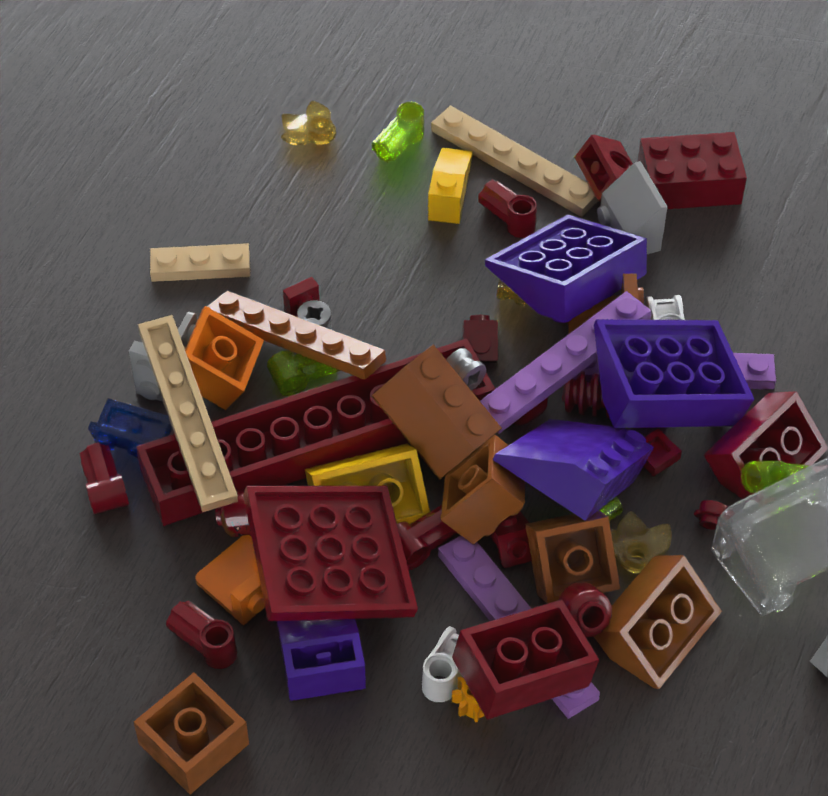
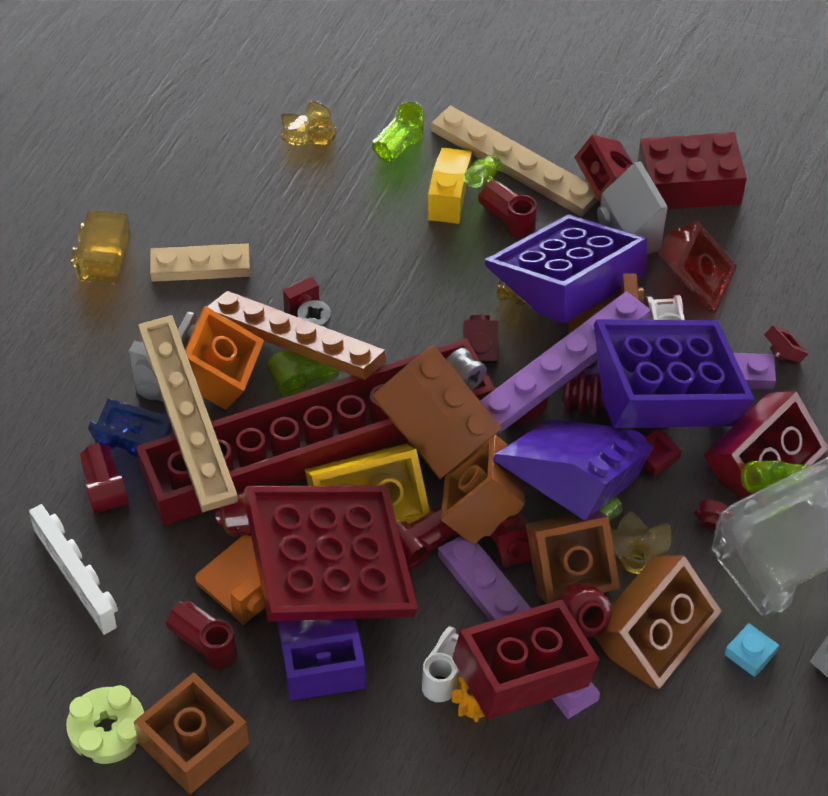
(82, 579): none -> white plate
(95, 706): none -> yellowish green plate
(101, 246): none -> clear yellow brick
(482, 171): none -> clear neon green pin
(698, 263): none -> clear red slope
(751, 649): none -> medium azure plate
(785, 345): none -> dark red plate

